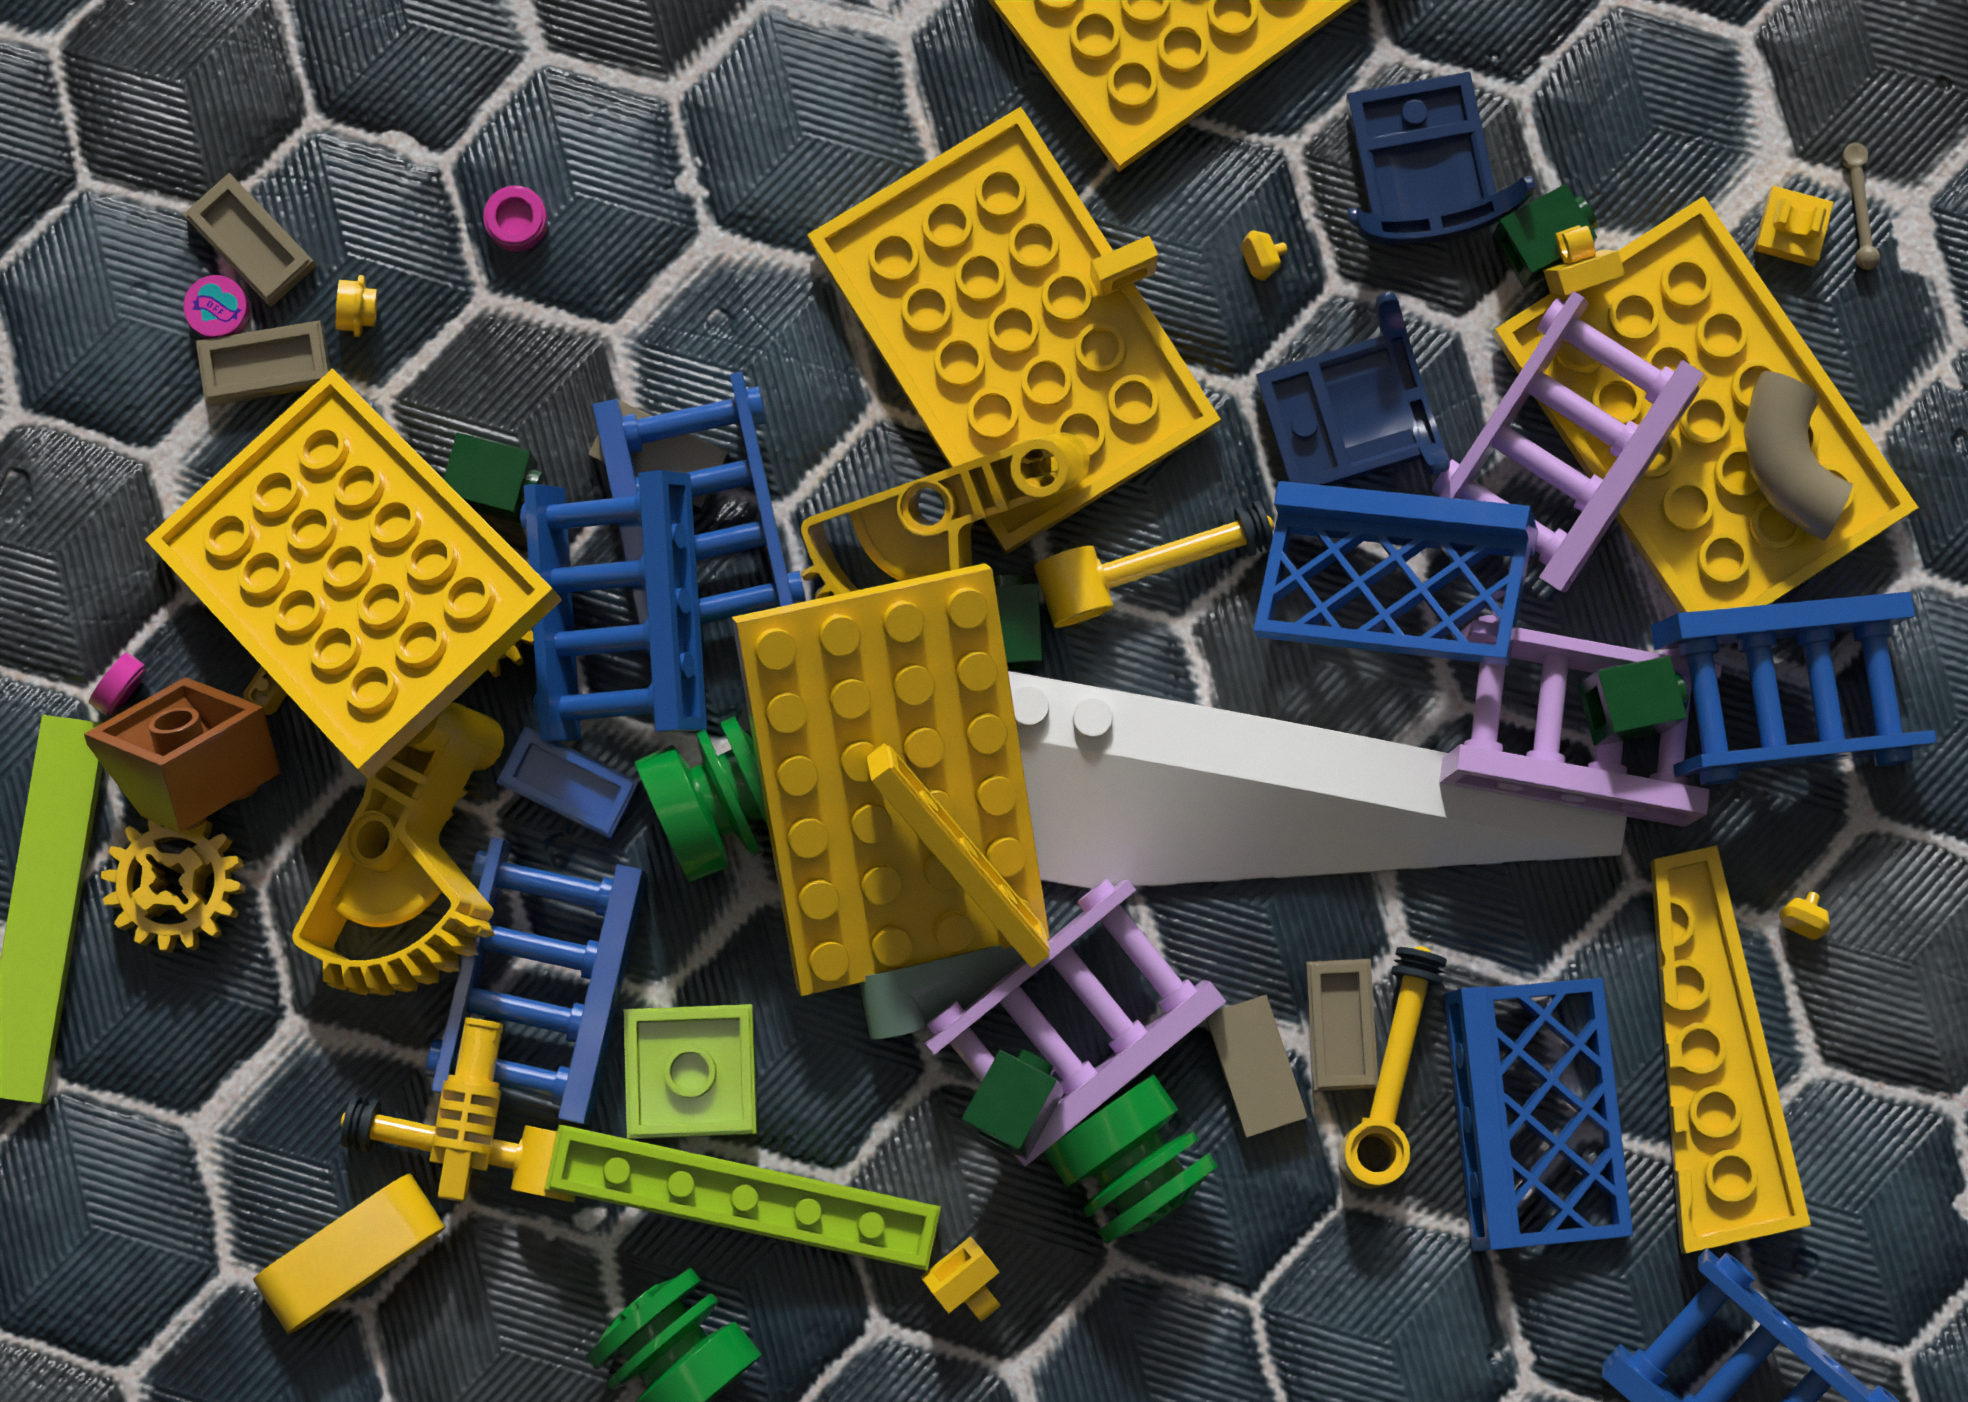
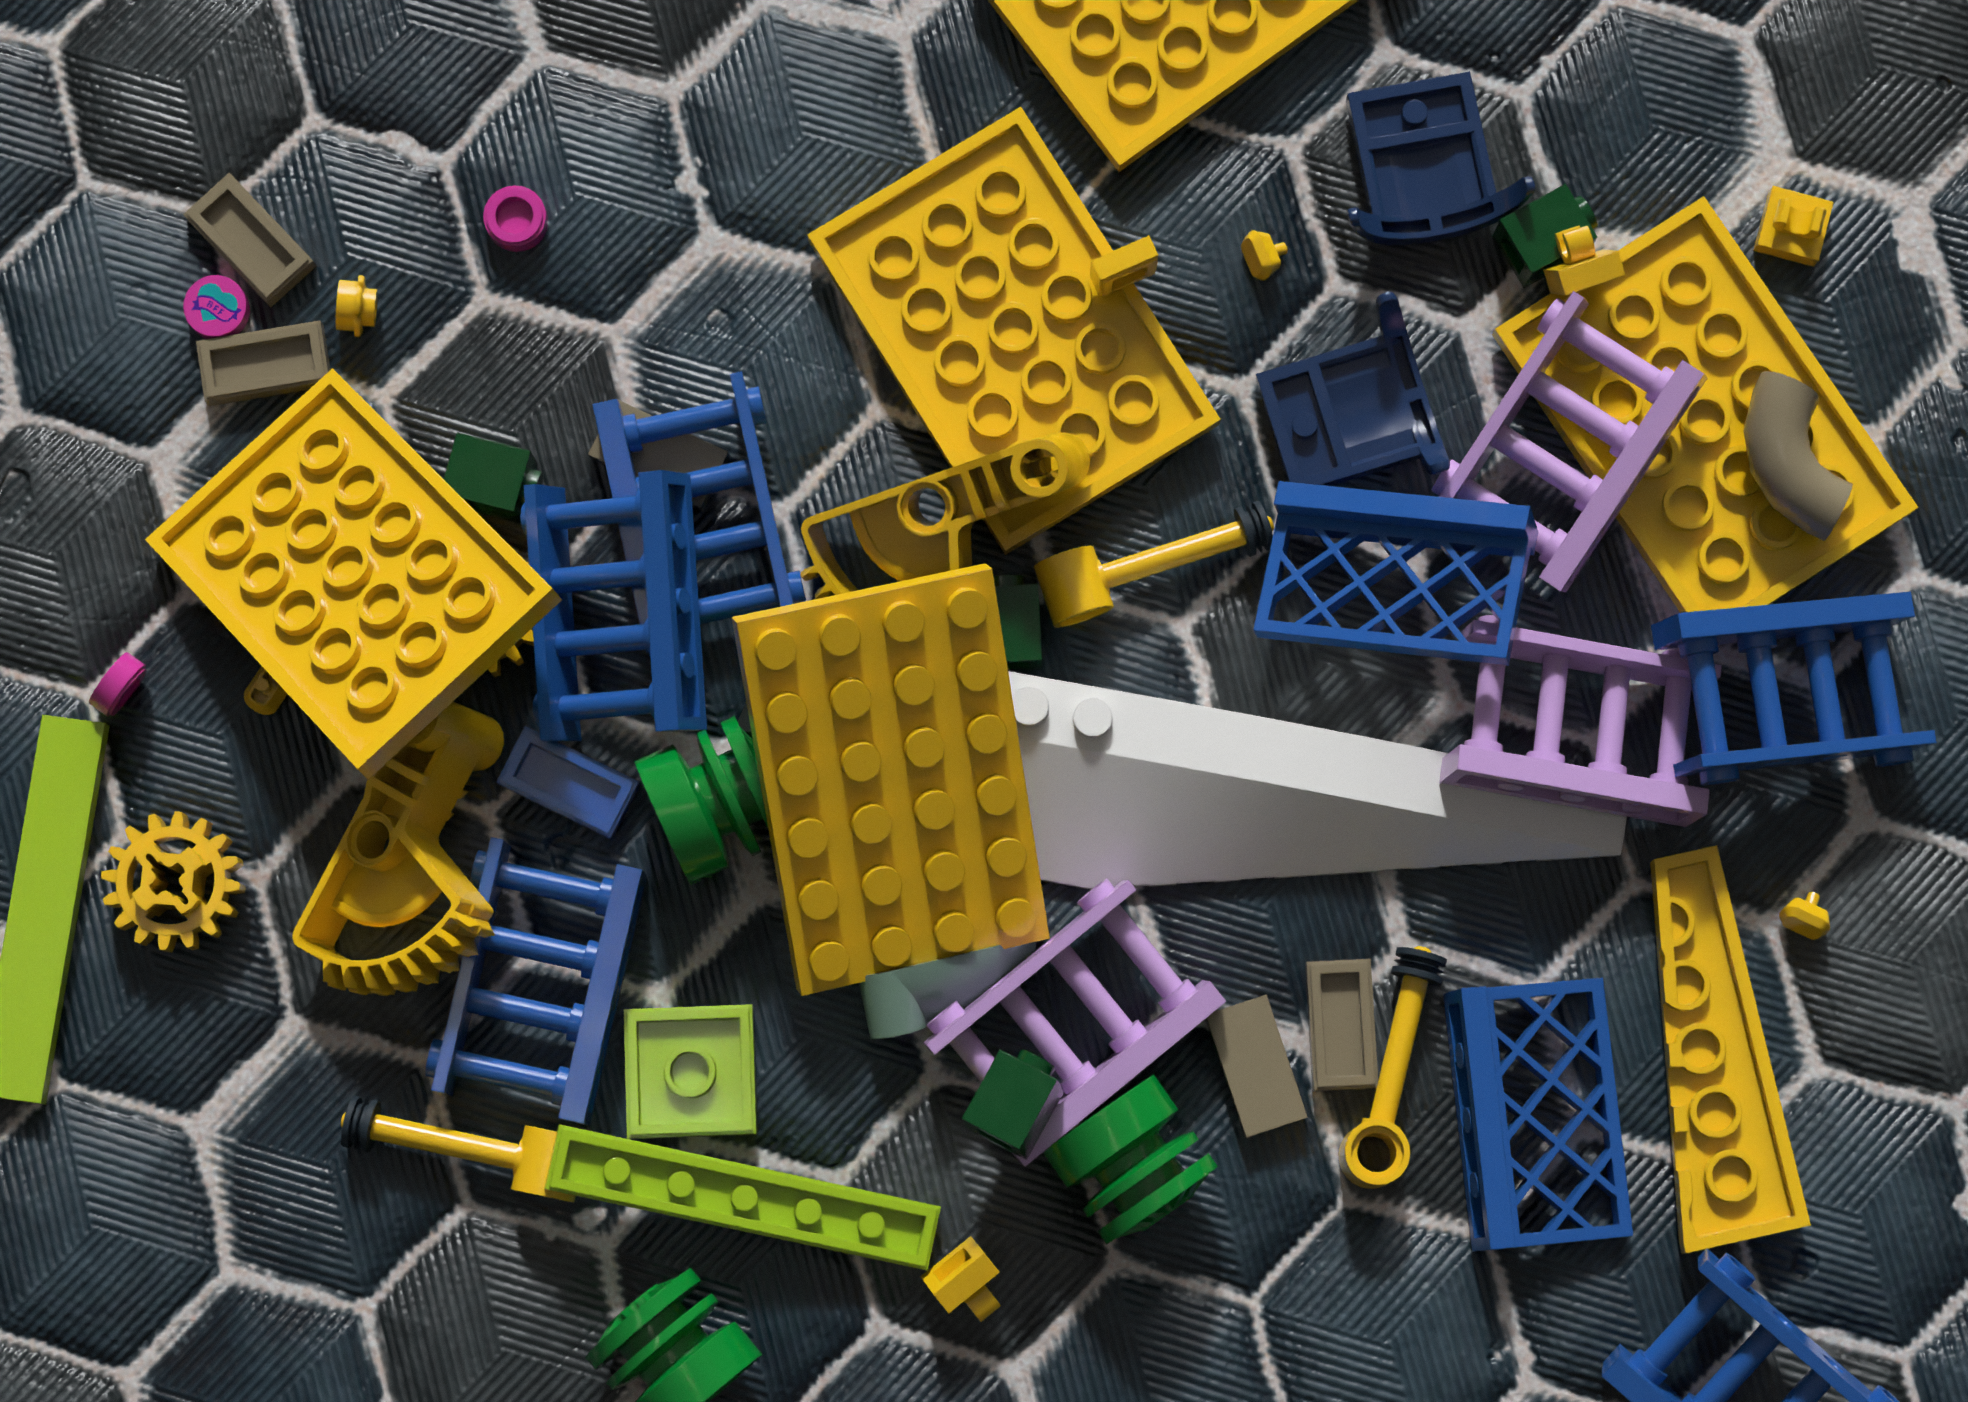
(186, 752): dark orange slope -> none
(349, 1253): yellow beam -> none
(468, 1110): yellow hinge -> none
(958, 854): yellow tile -> none
(1633, 700): dark green brick -> none
(1854, 158): dark tan hinge -> none

